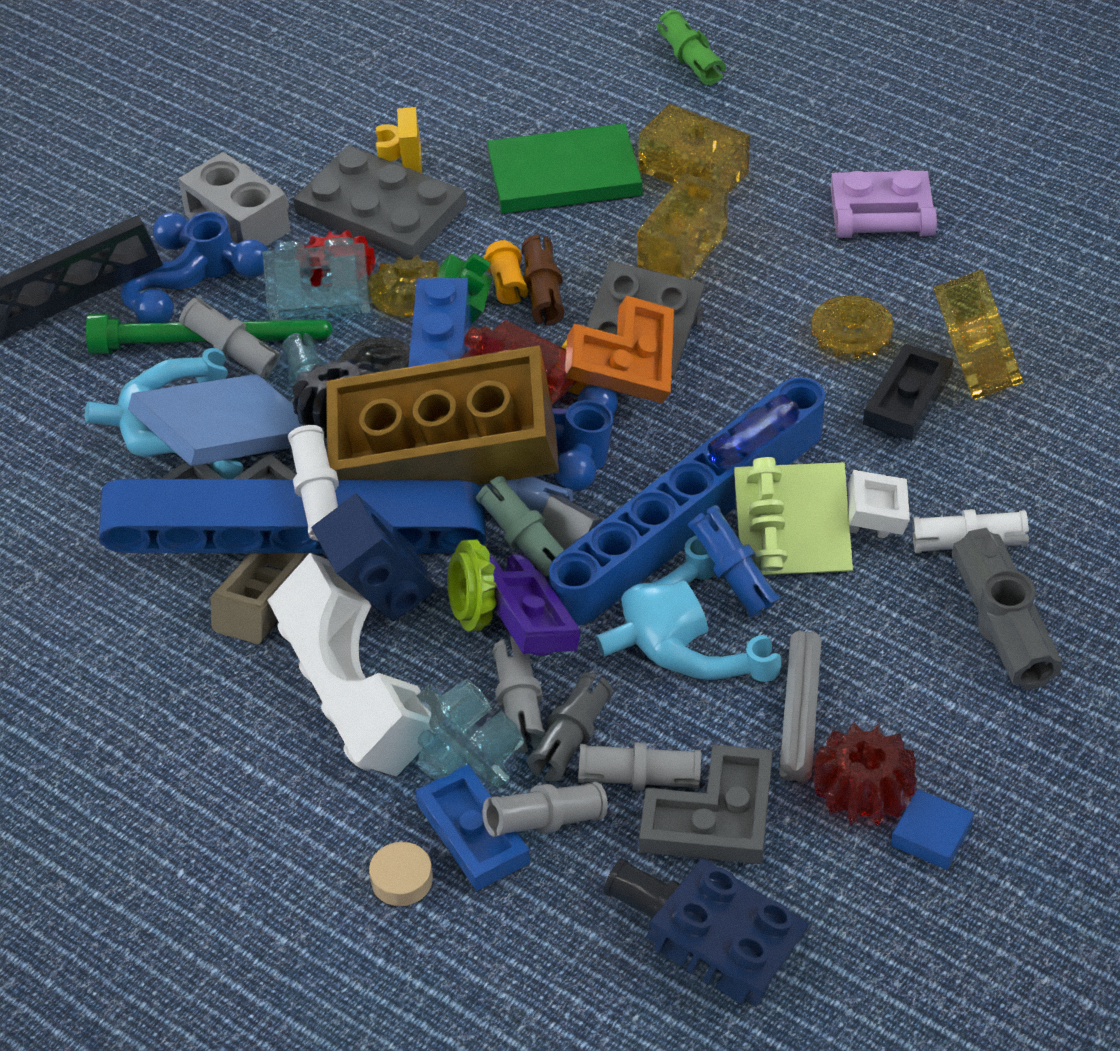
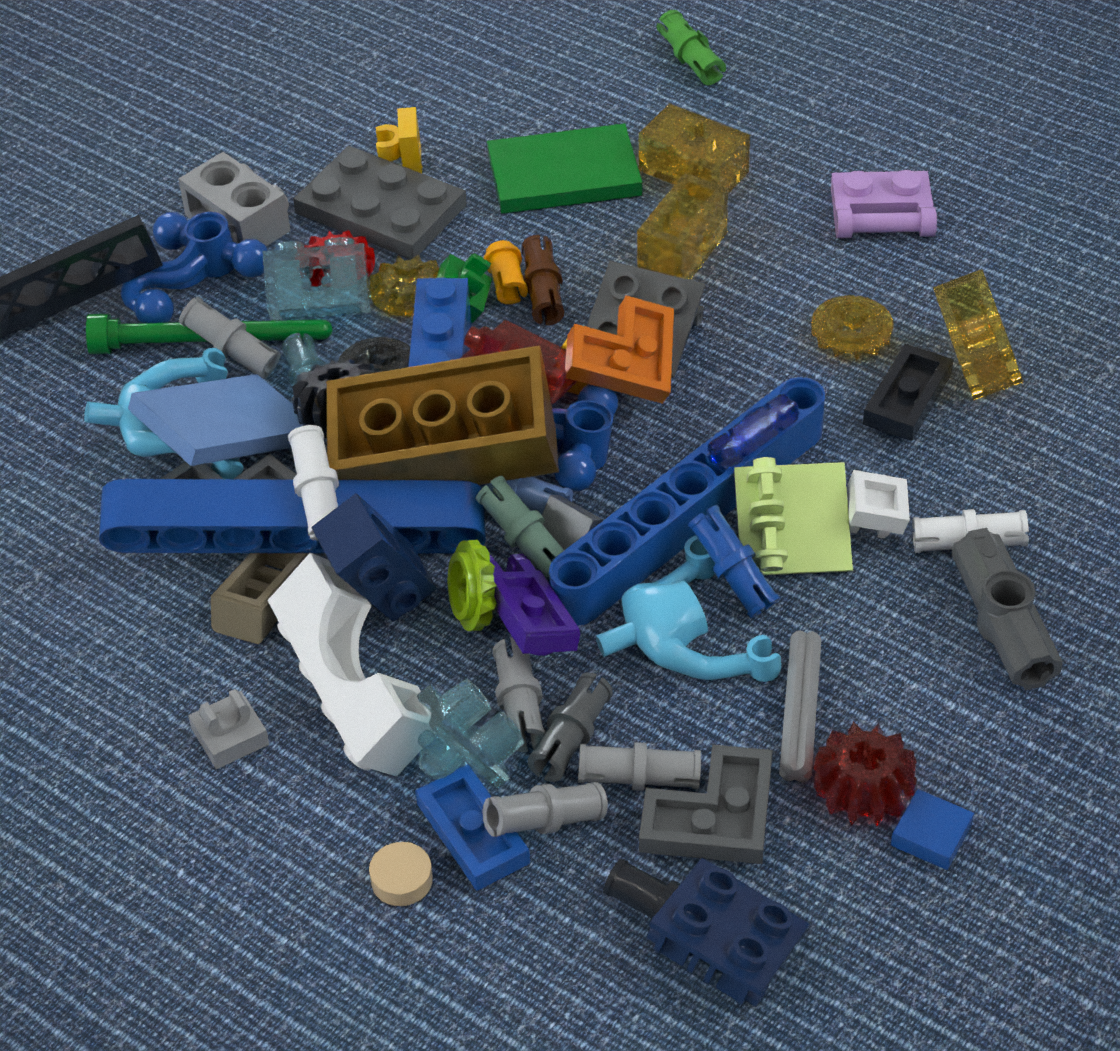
(228, 729): none -> light grey tile

